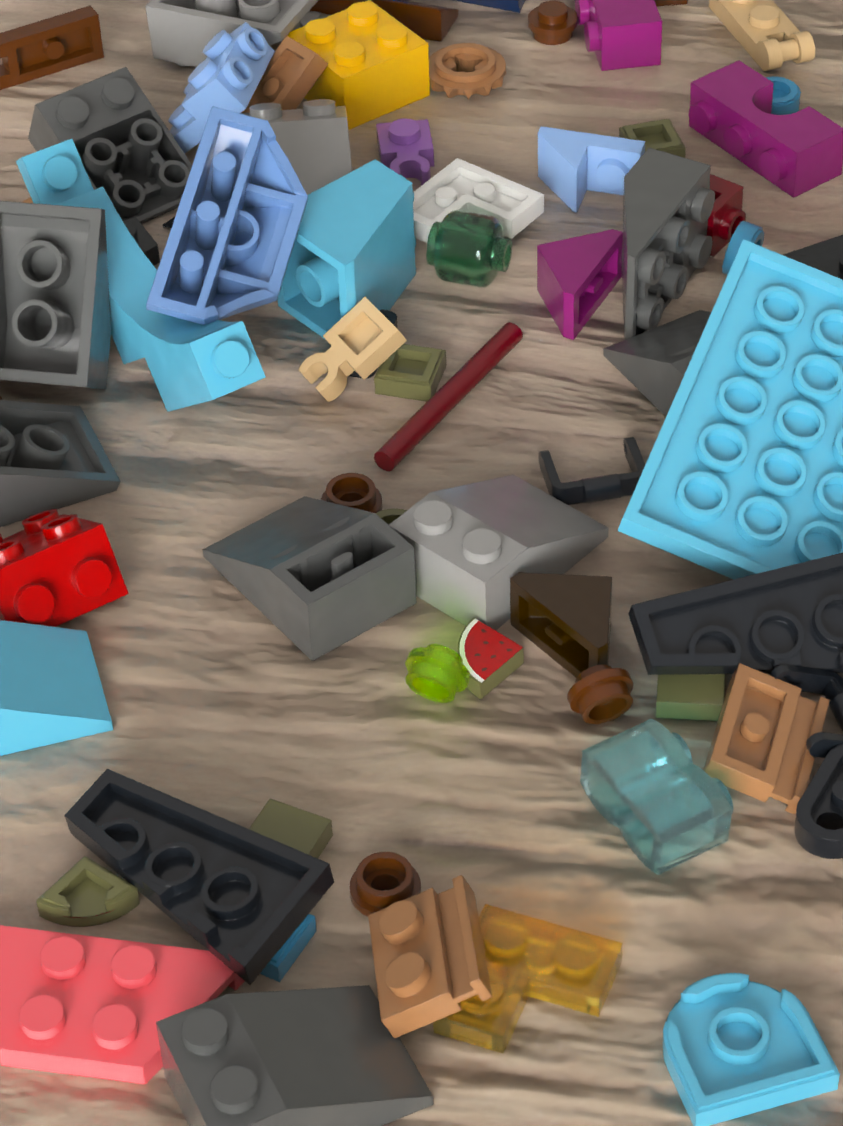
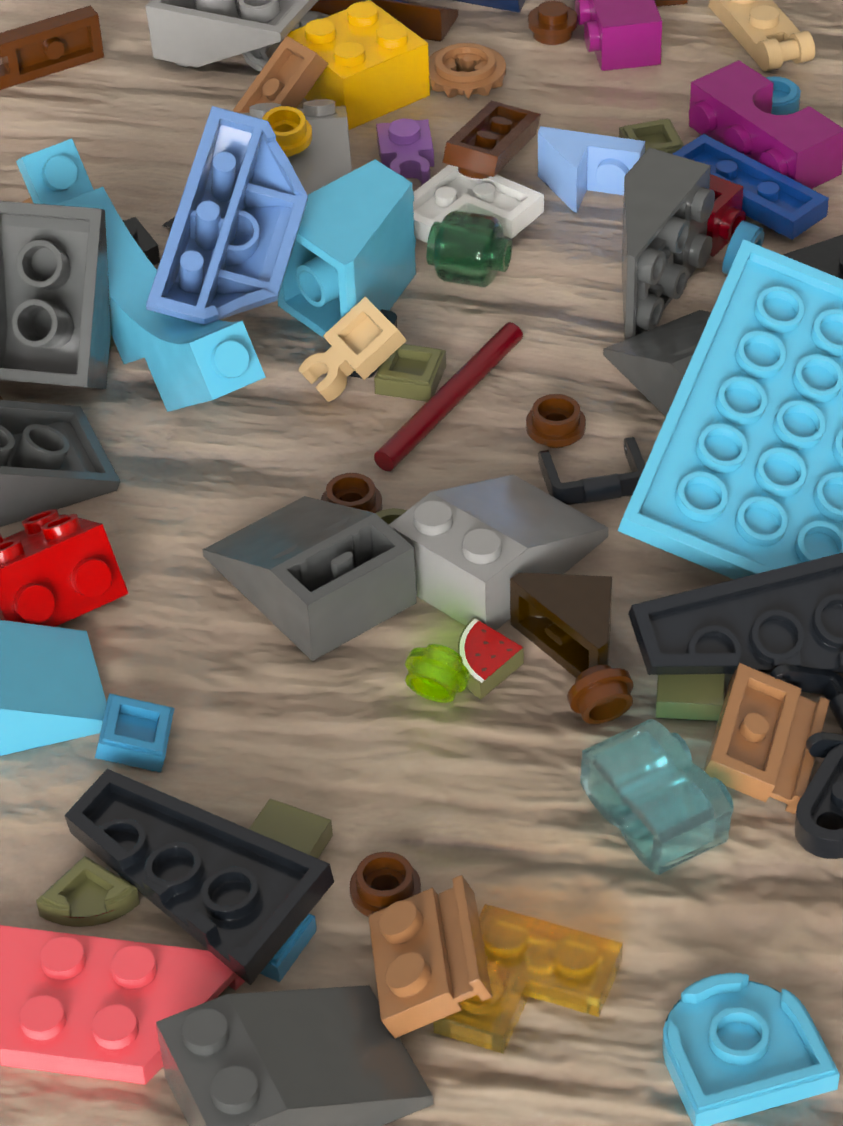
(119, 143): dark grey slope -> none
(134, 733): none -> dark azure tile
(222, 80): light blue plate -> none
(291, 129): none -> yellow plate
(490, 140): none -> reddish brown plate
(555, 421): none -> reddish brown plate
(578, 276): magenta slope -> none
(767, 194): none -> blue plate

